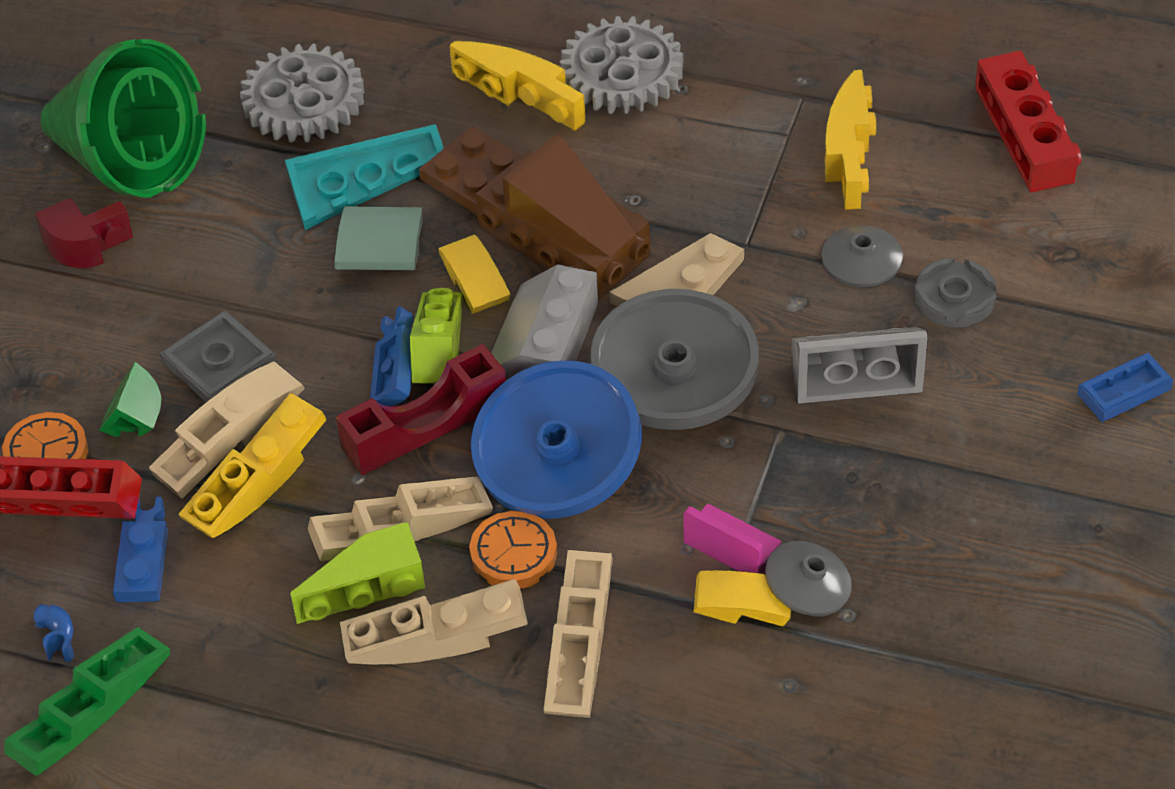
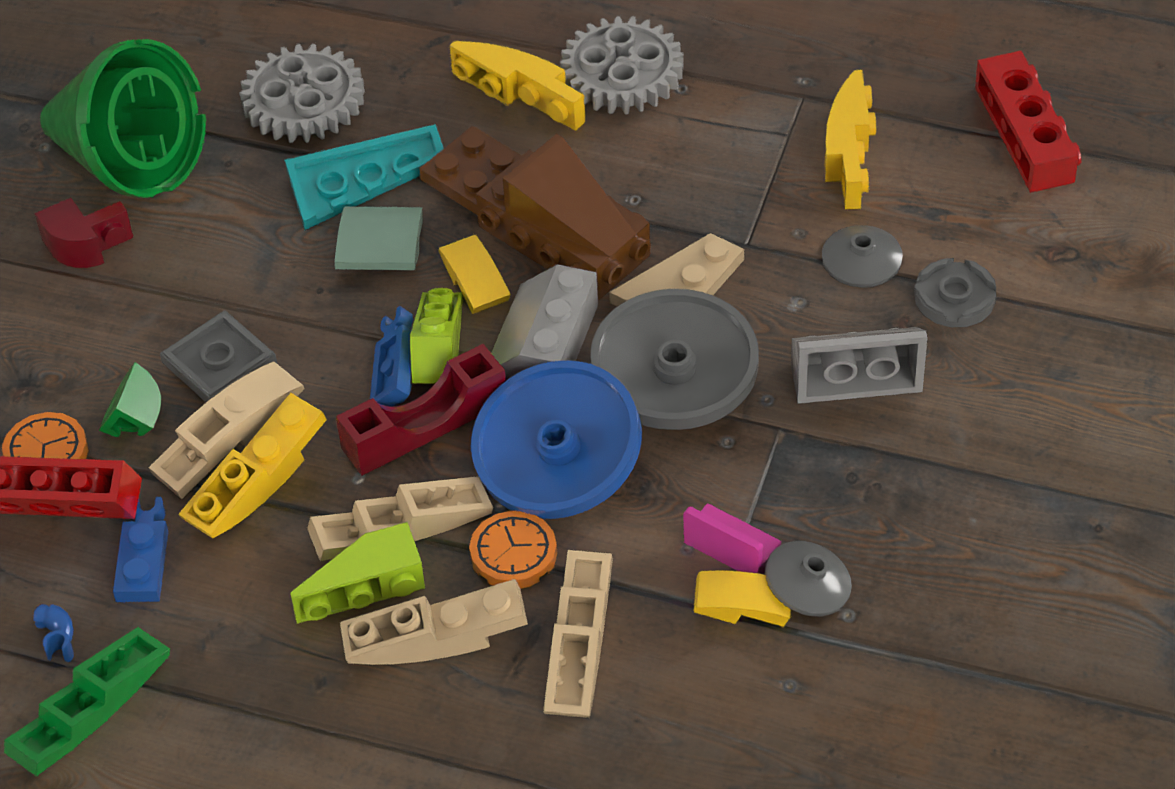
(1125, 387): blue plate -> none

